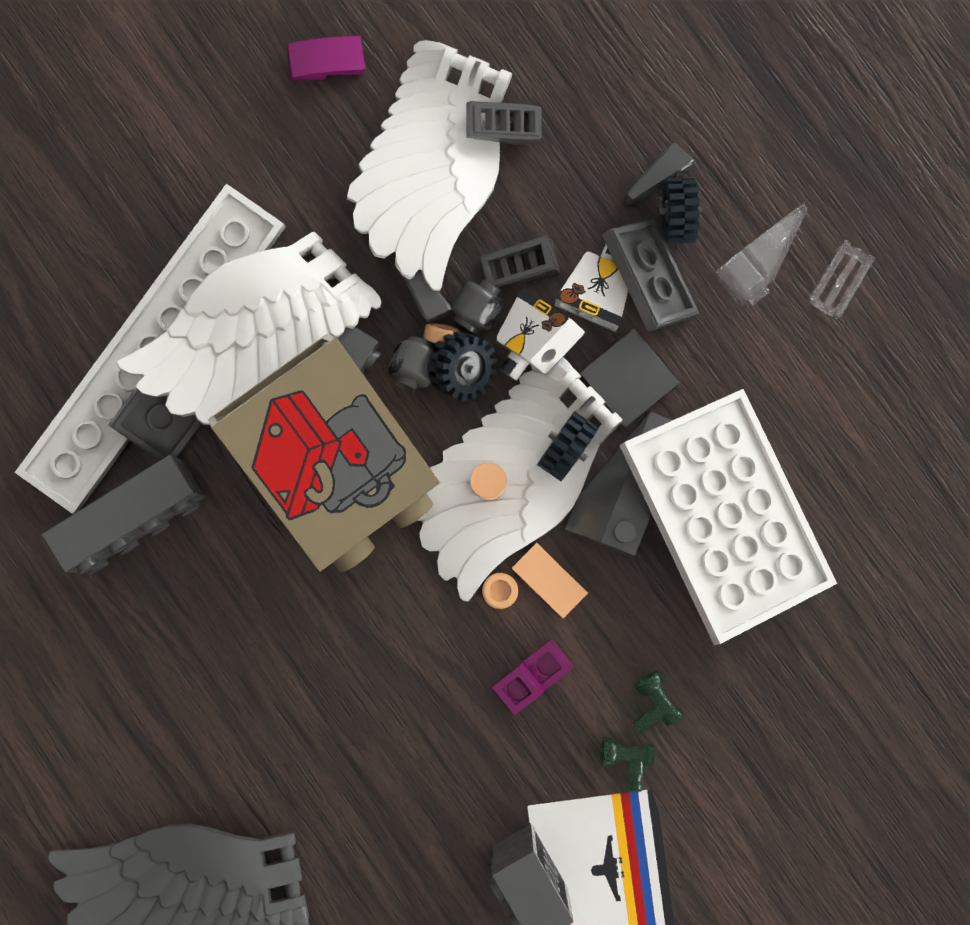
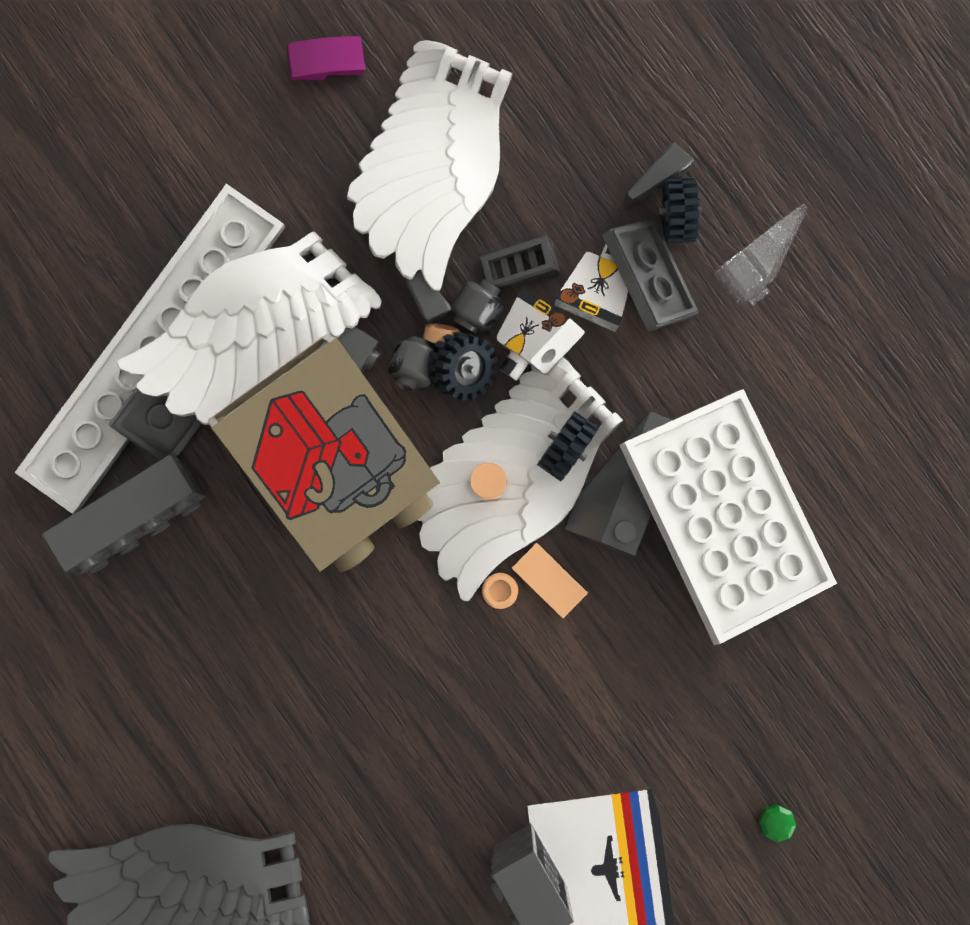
(526, 122): dark grey slope -> none
(533, 676): magenta slope -> none
(629, 377): dark grey tile -> none
(638, 758): clear green piece -> none
(664, 709): clear green piece -> none
(776, 823): none -> green tile
(856, 255): clear tile -> none

